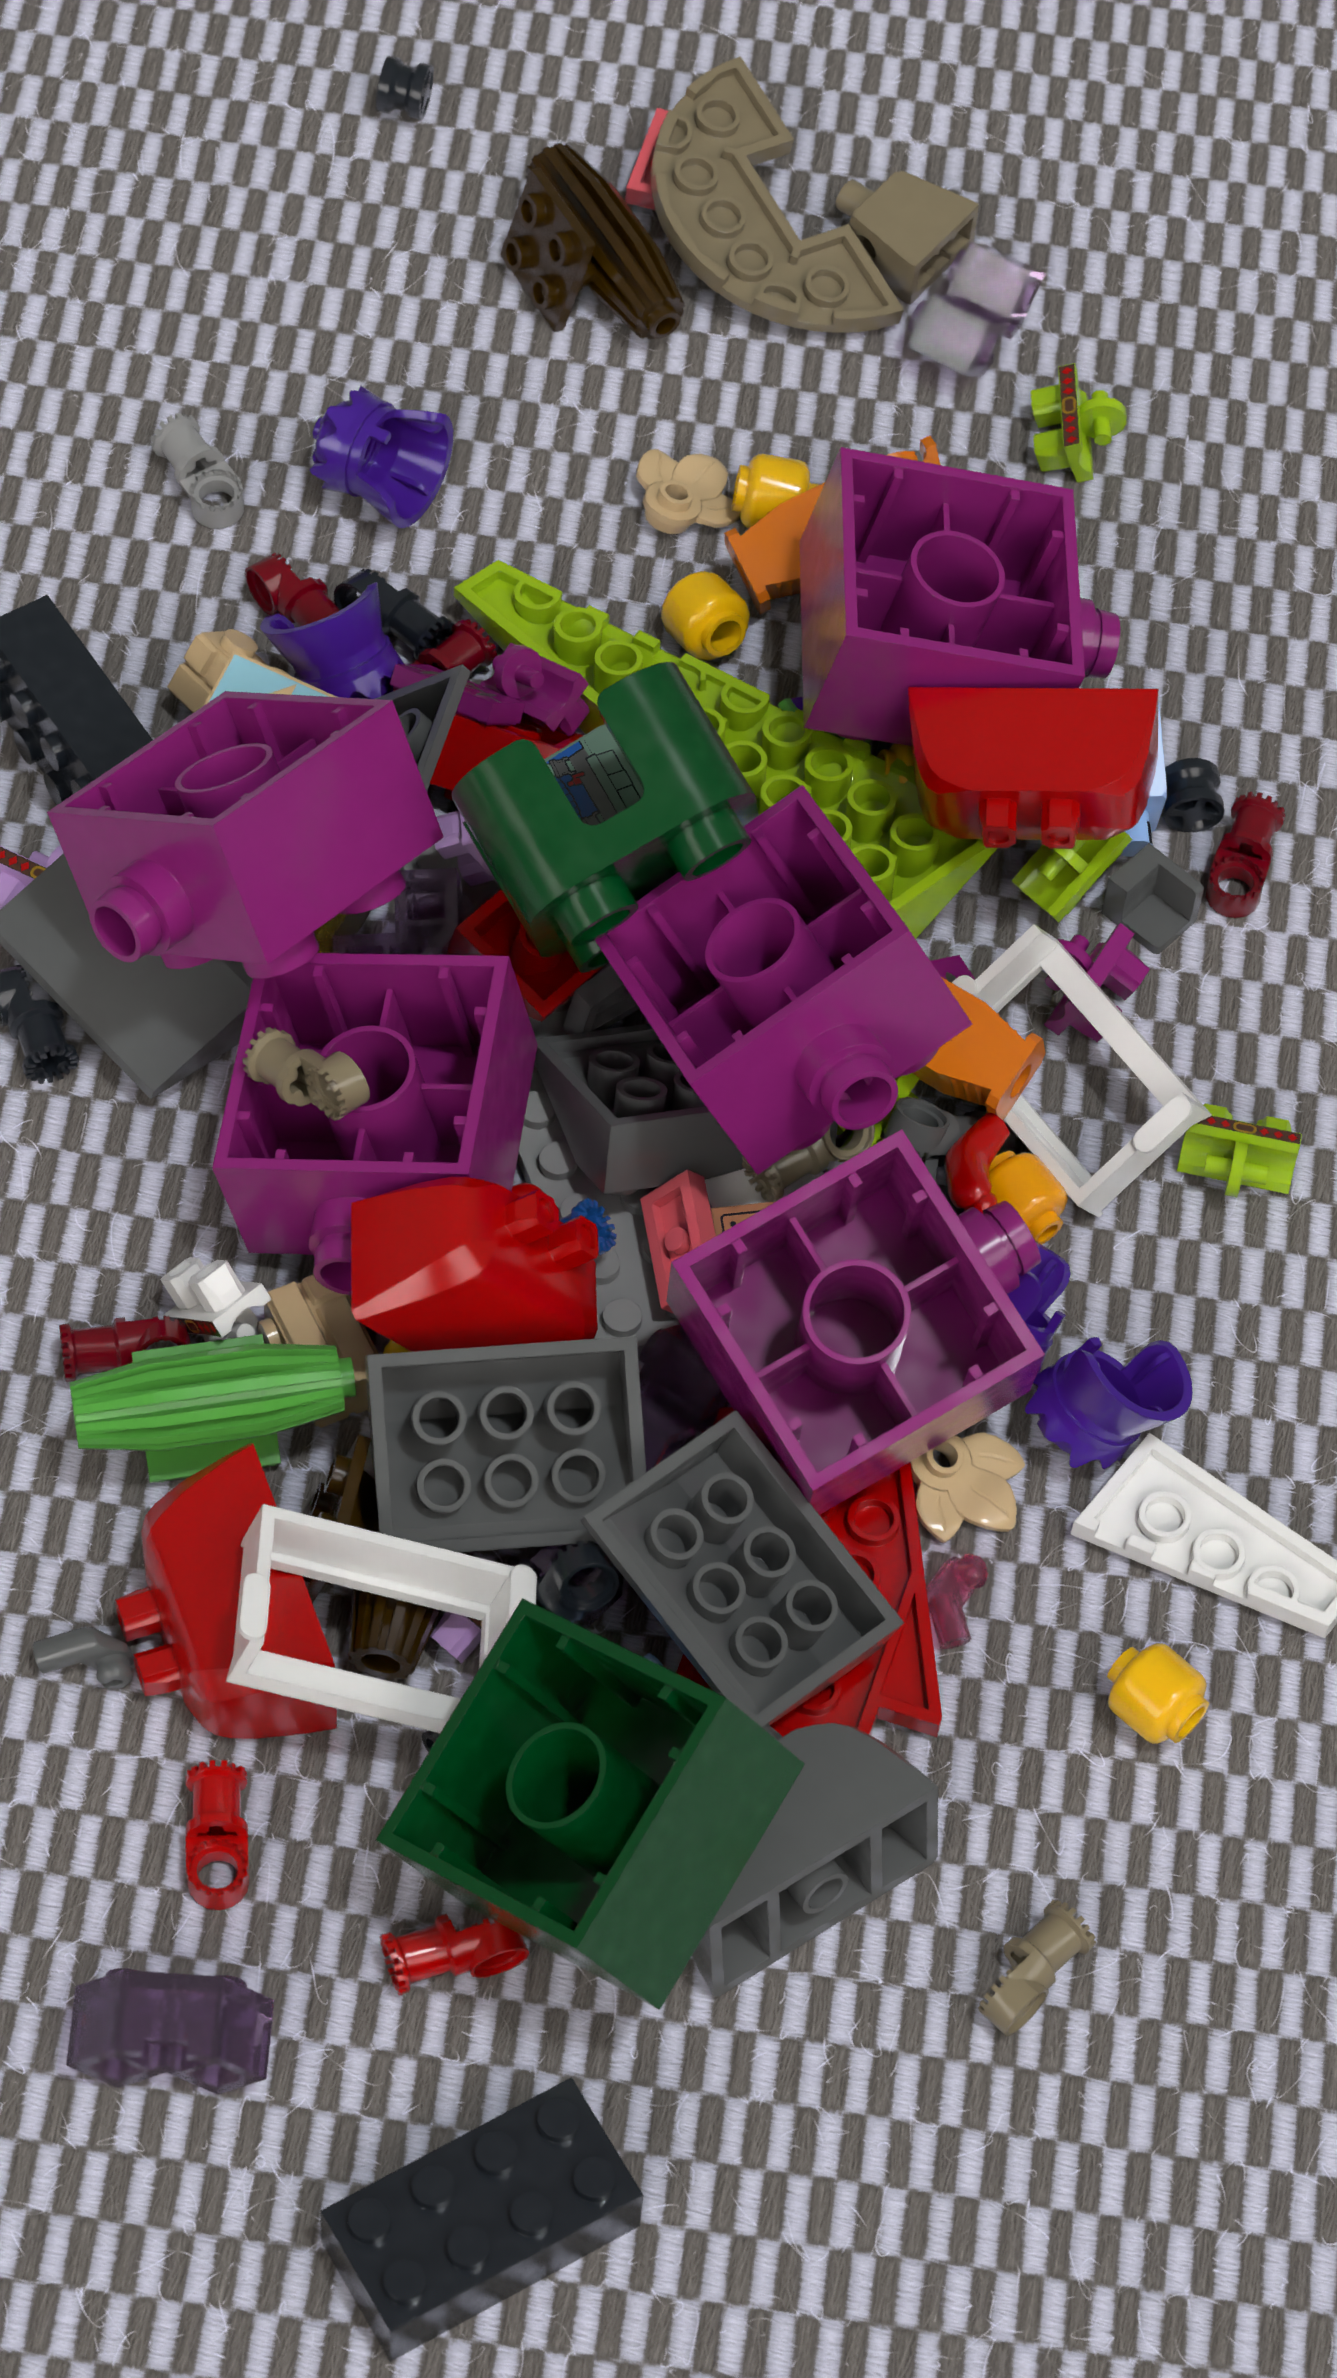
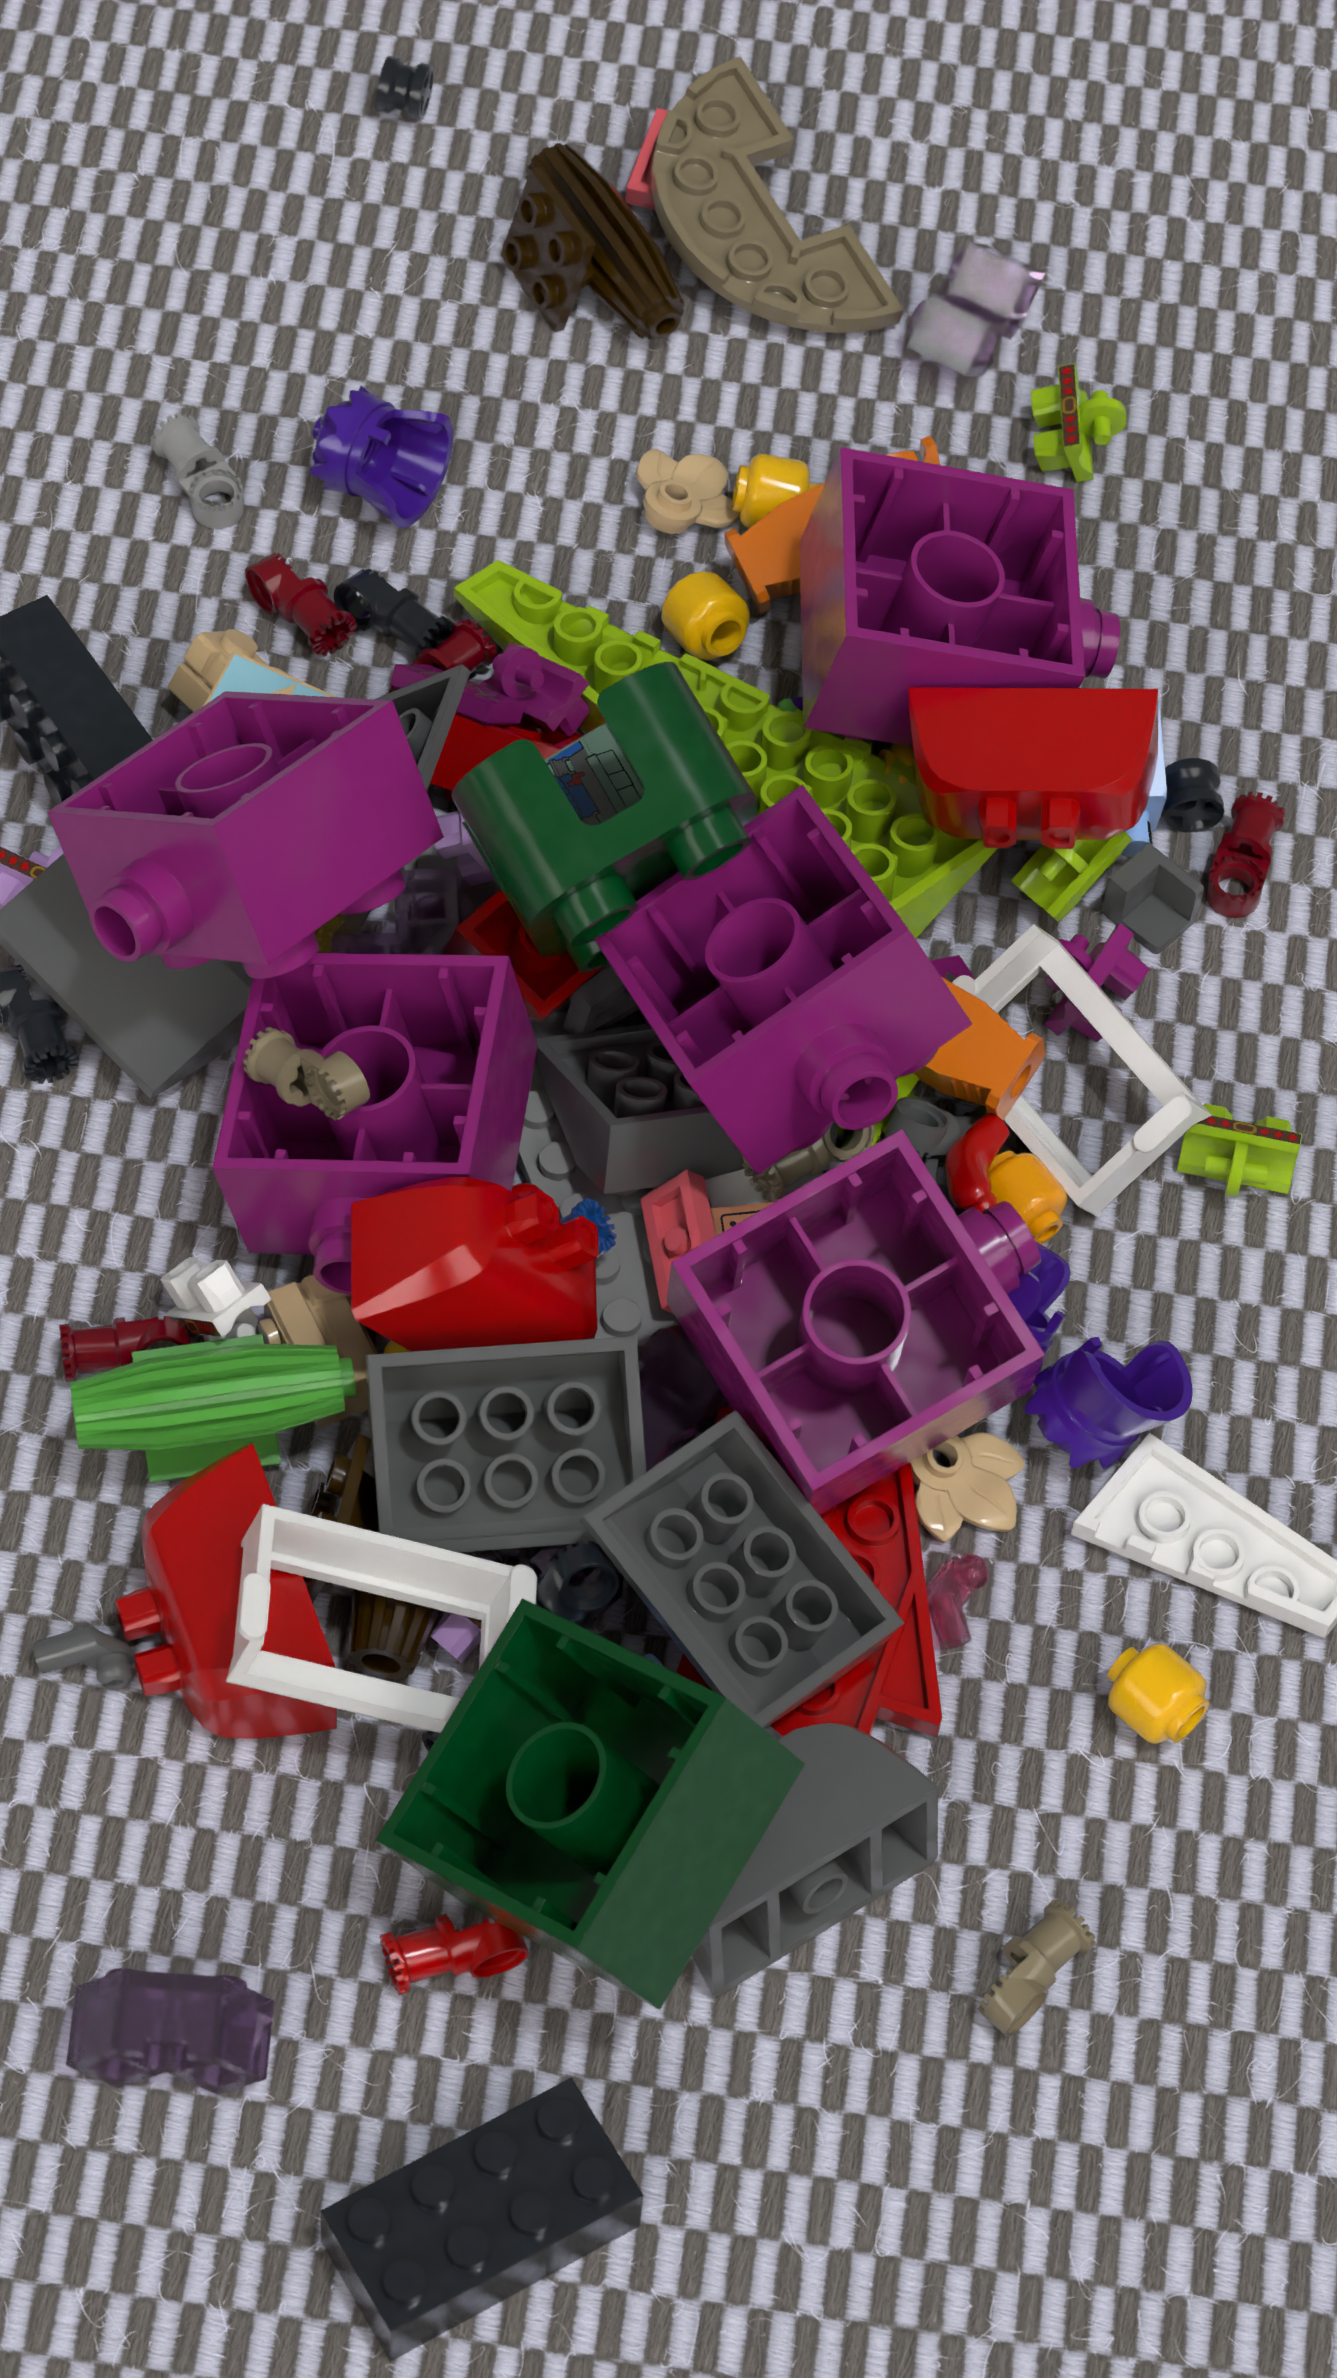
(217, 1831): red connector -> none
(340, 652): dark purple hat -> none
(909, 229): dark tan torso -> none

